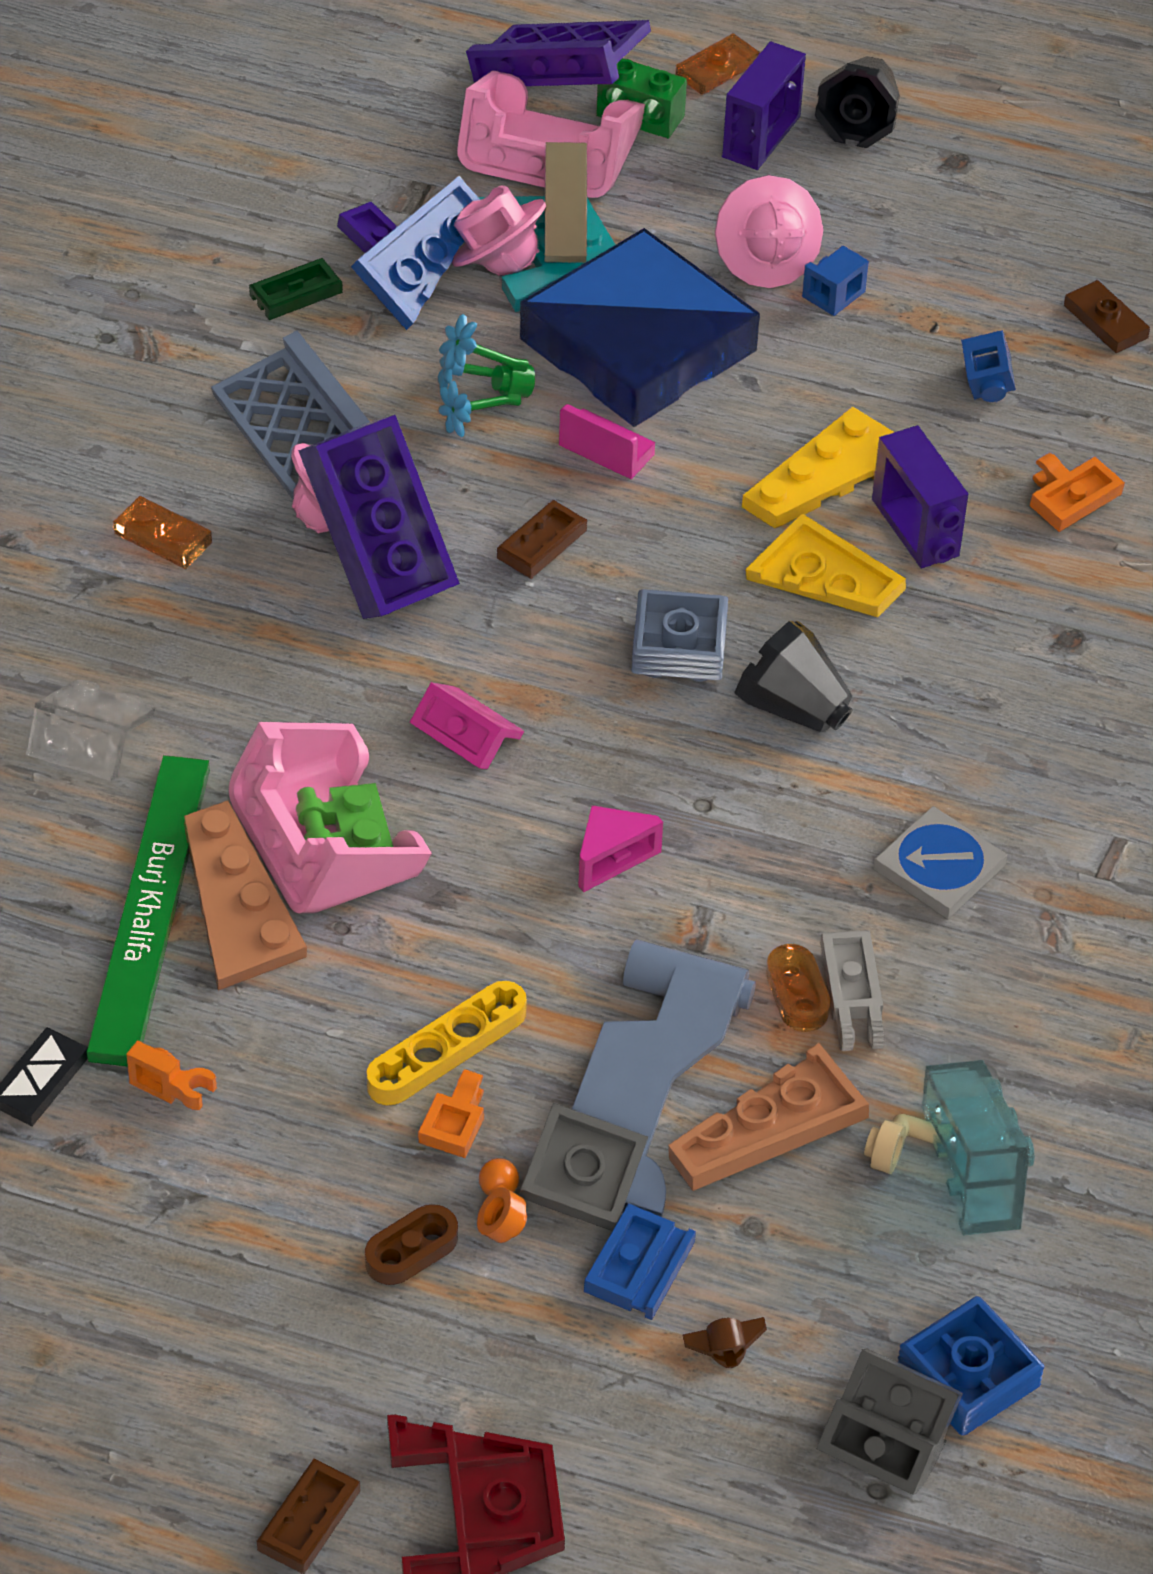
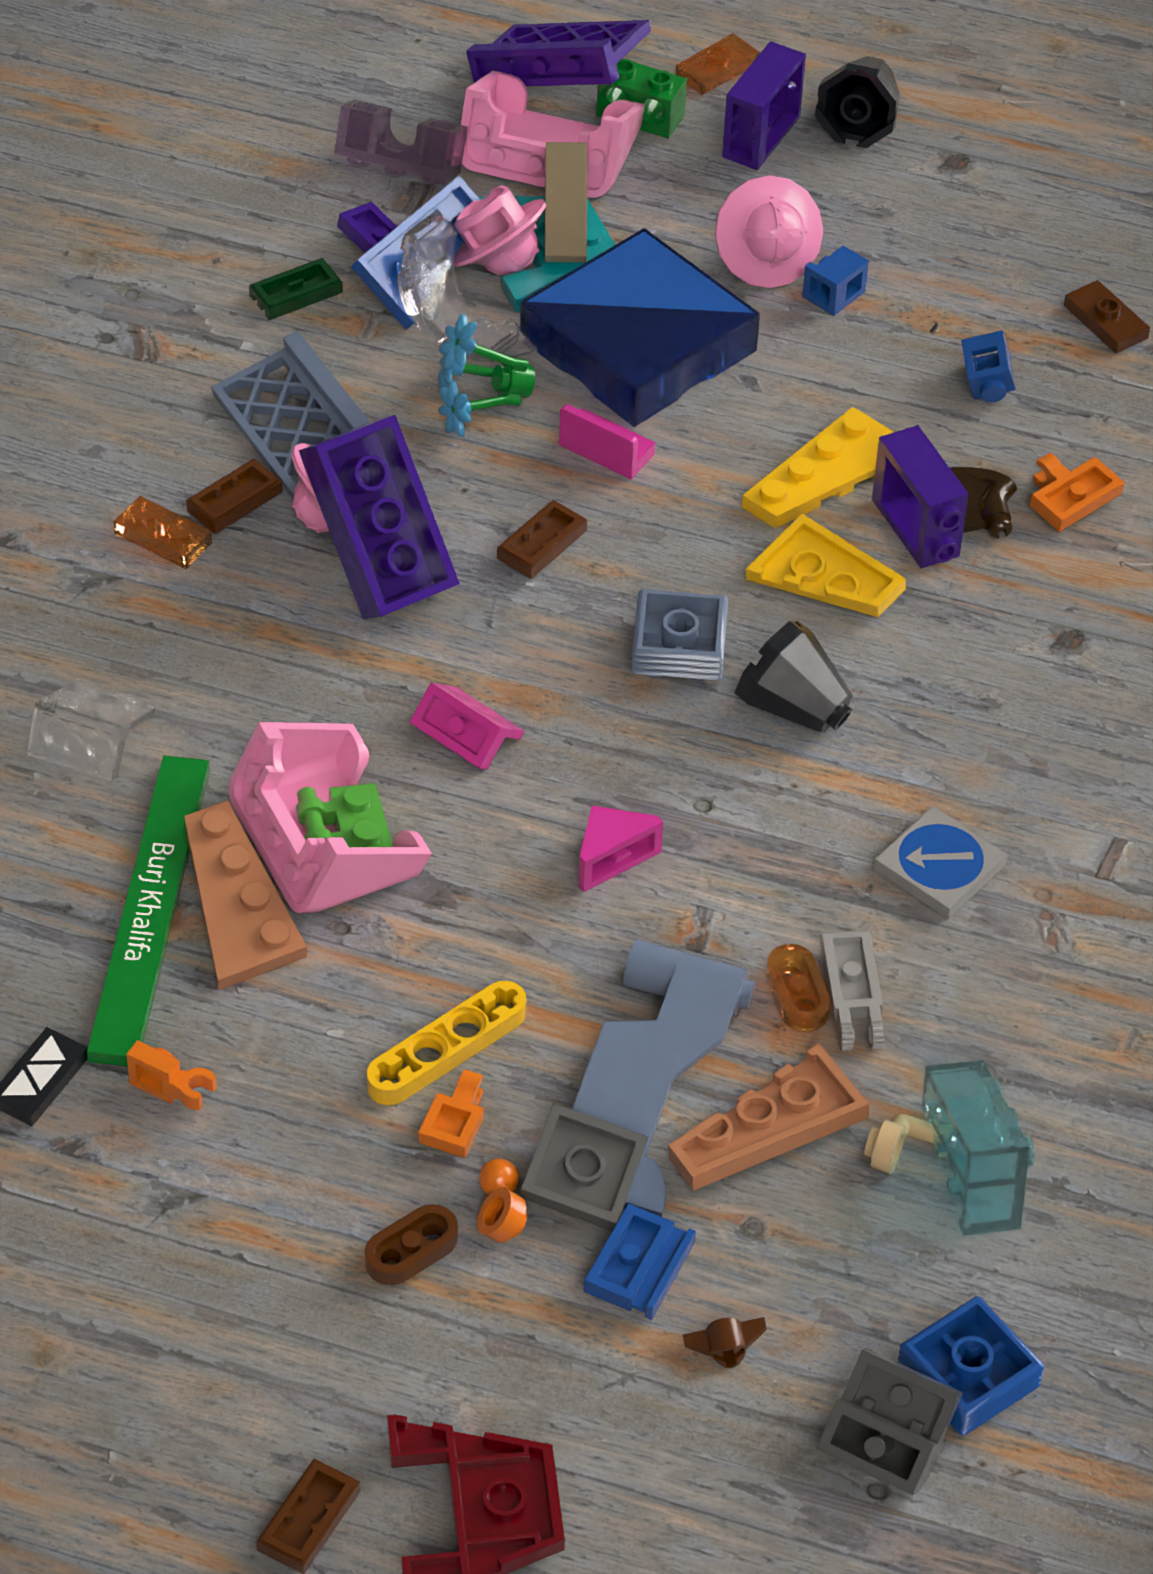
(234, 496): none -> reddish brown plate
(367, 137): none -> clear purple arch
(433, 296): none -> clear windscreen
(986, 499): none -> dark brown arm

